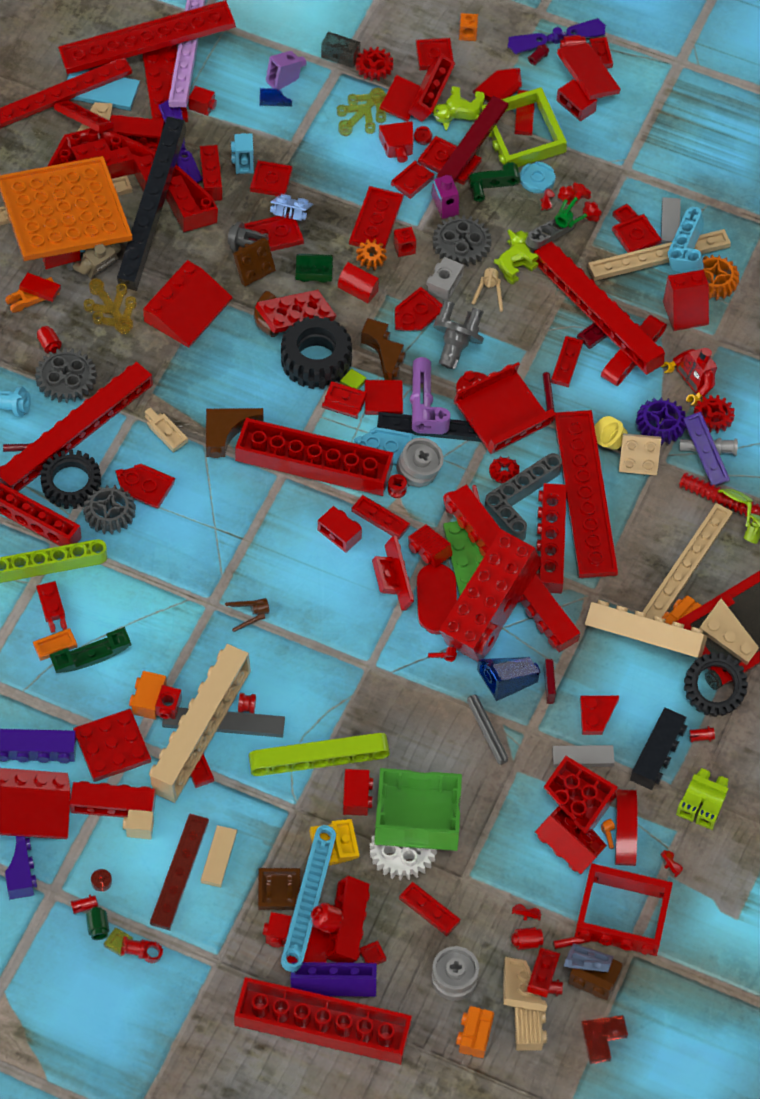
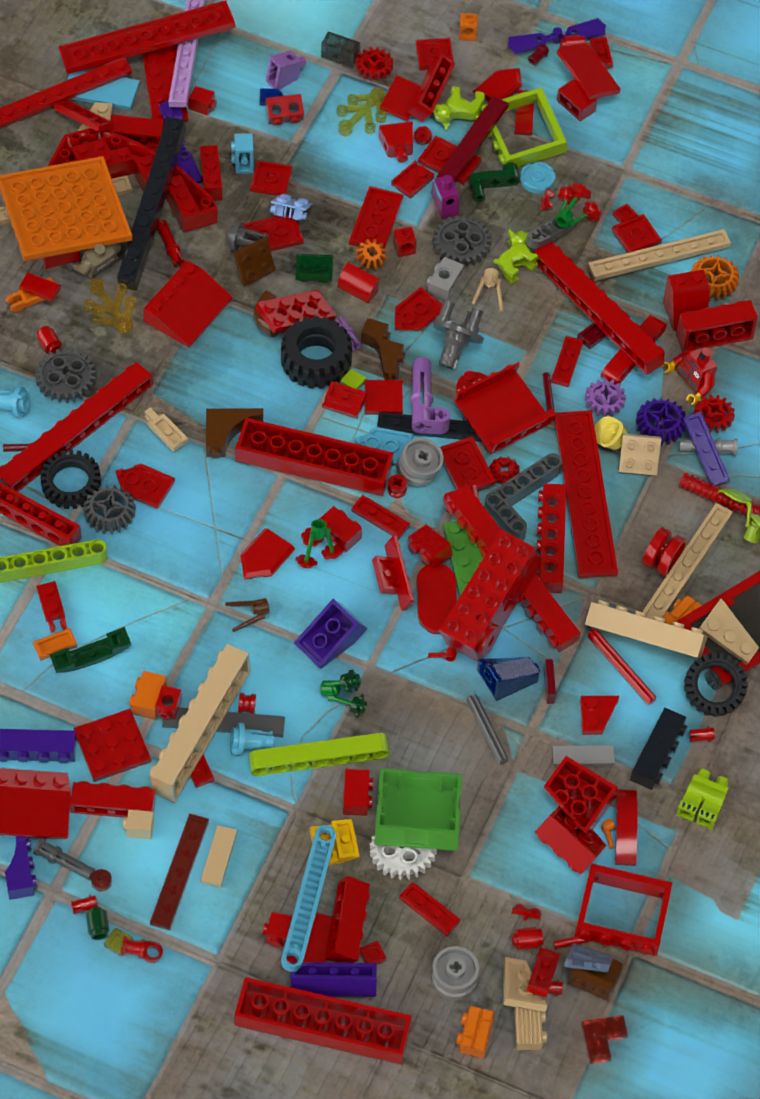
(54, 857): none -> dark grey pin
(172, 248): none -> red pin
(249, 739): none -> medium azure piece
(265, 555): none -> red tile
(278, 888): reddish brown plate -> none
(283, 104): none -> red brick
(312, 537): none -> plant
(327, 918): red head -> none
(330, 634): none -> dark purple slope
(347, 682): none -> plant
(354, 340): none -> medium lavender pin
(467, 465): none -> red plate
(613, 399): none -> medium lavender gear
(622, 667): none -> red axle
(663, 551): none -> red wheel
(670, 219): light grey tile -> none
(675, 867): red piece -> none
(681, 252): medium azure beam -> none
(717, 325): none -> red brick

